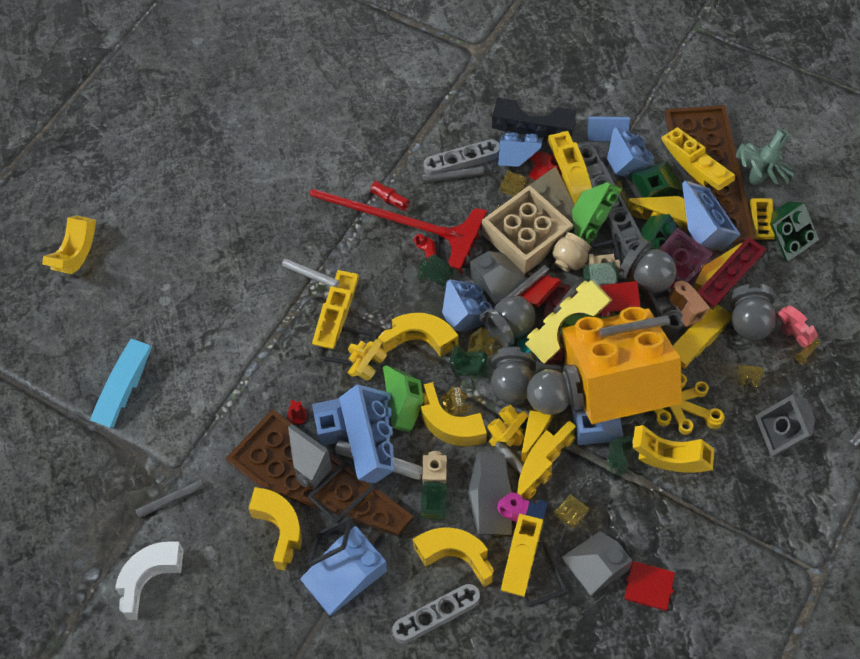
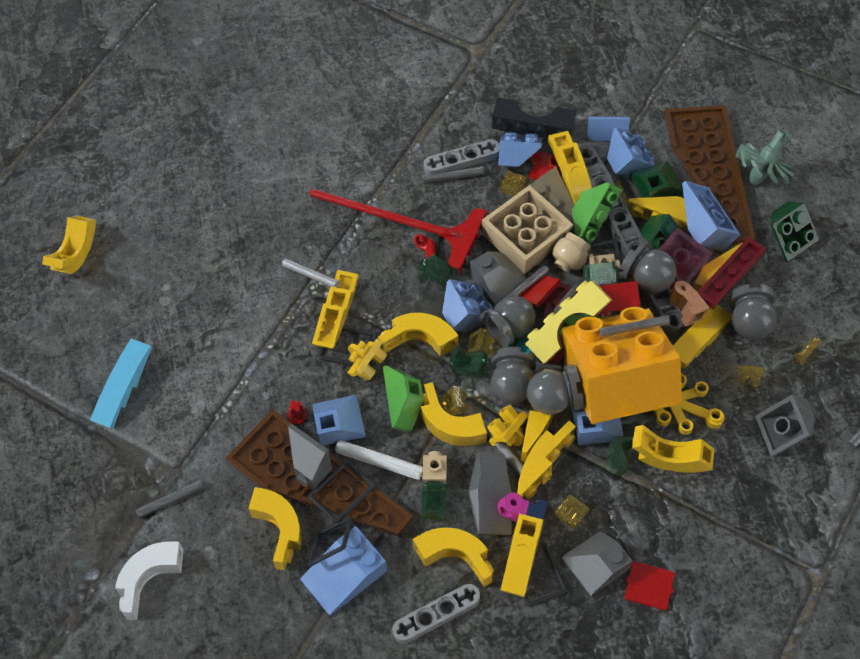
(369, 431): medium blue wedge -> none
(390, 196): red pin -> none
(695, 161): yellow slope -> none
(767, 204): yellow slope -> none
(794, 323): coral plate -> none

